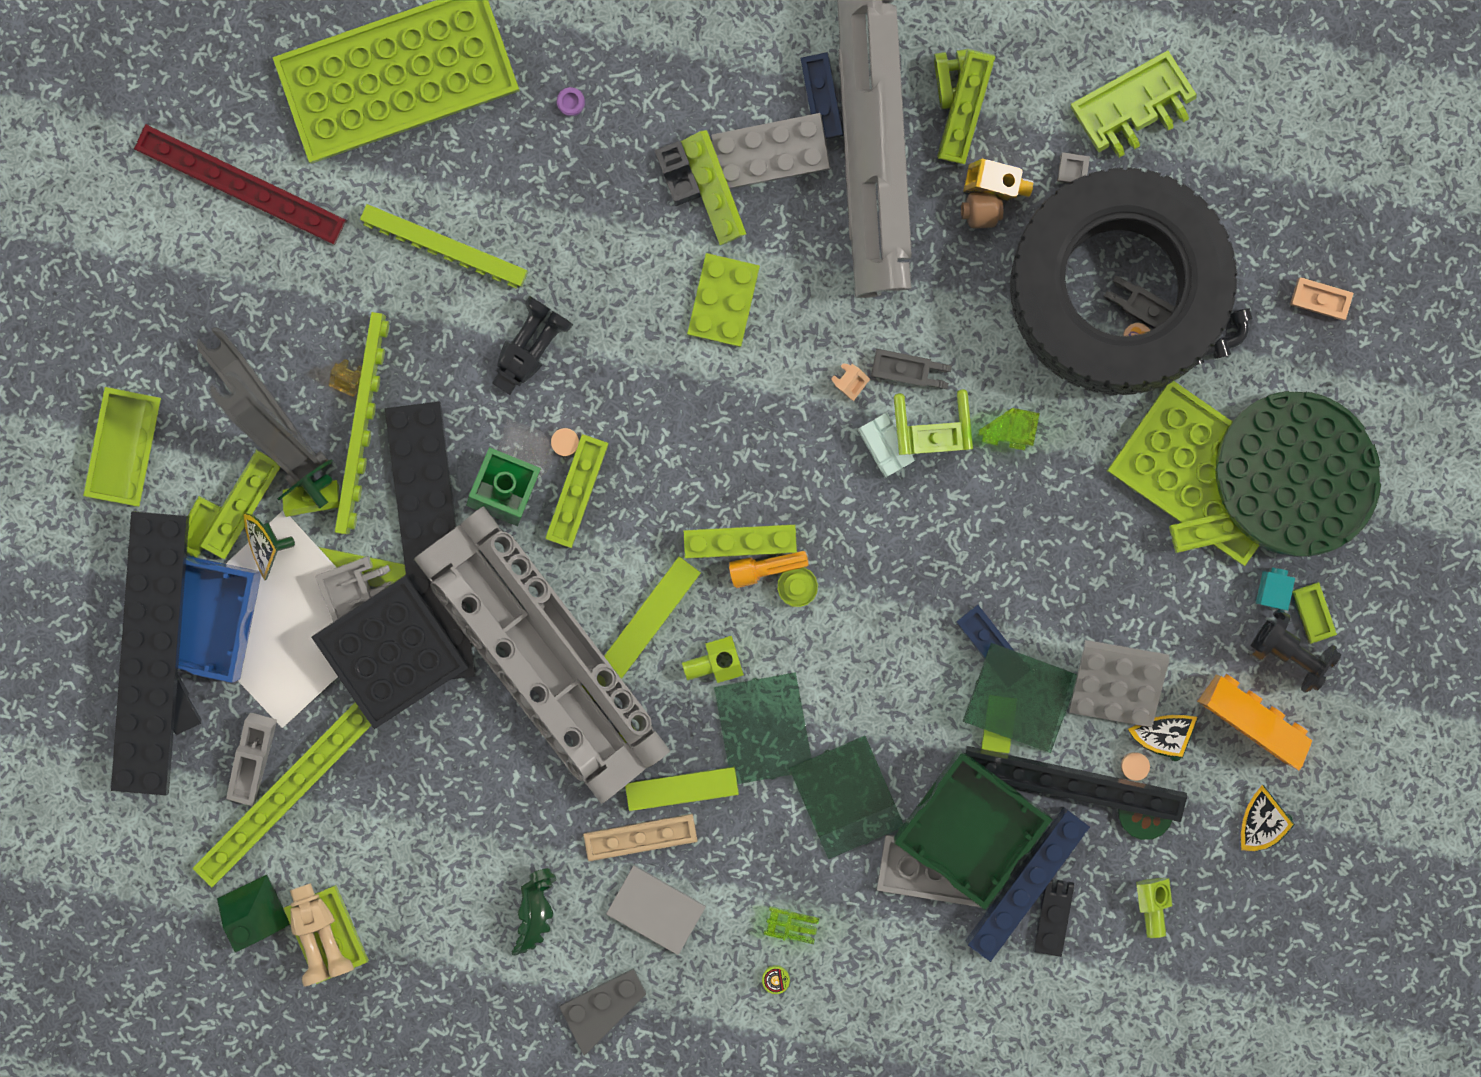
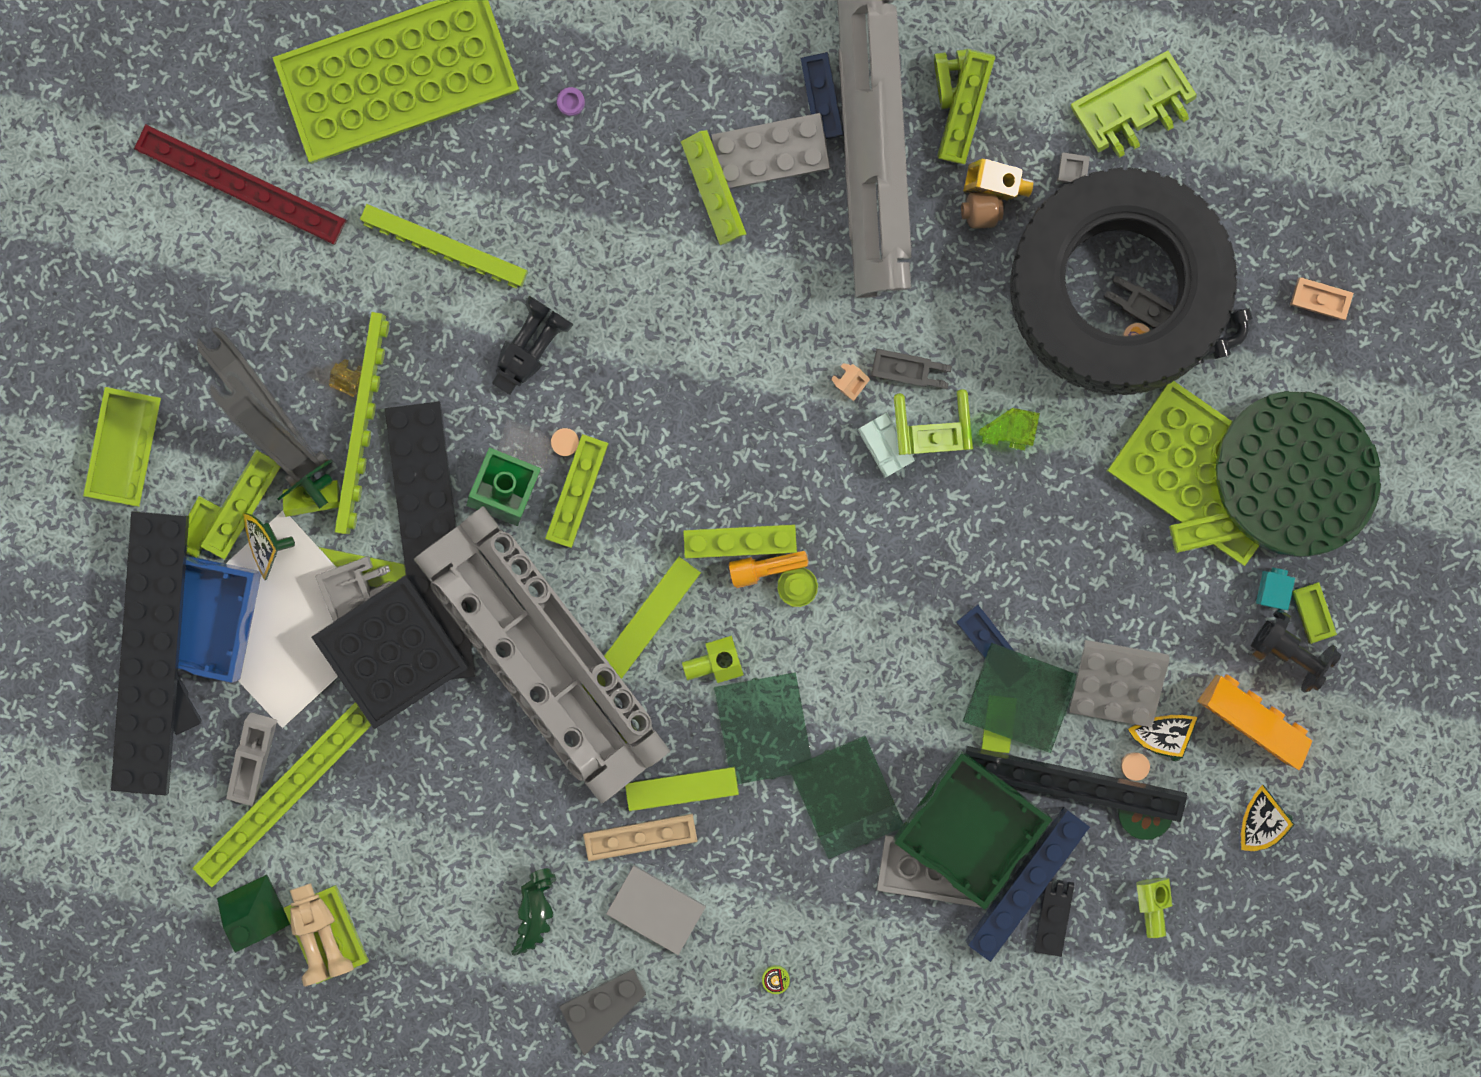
(677, 173): black slope -> none
(723, 300): lime plate -> none
(791, 925): clear neon green arm -> none

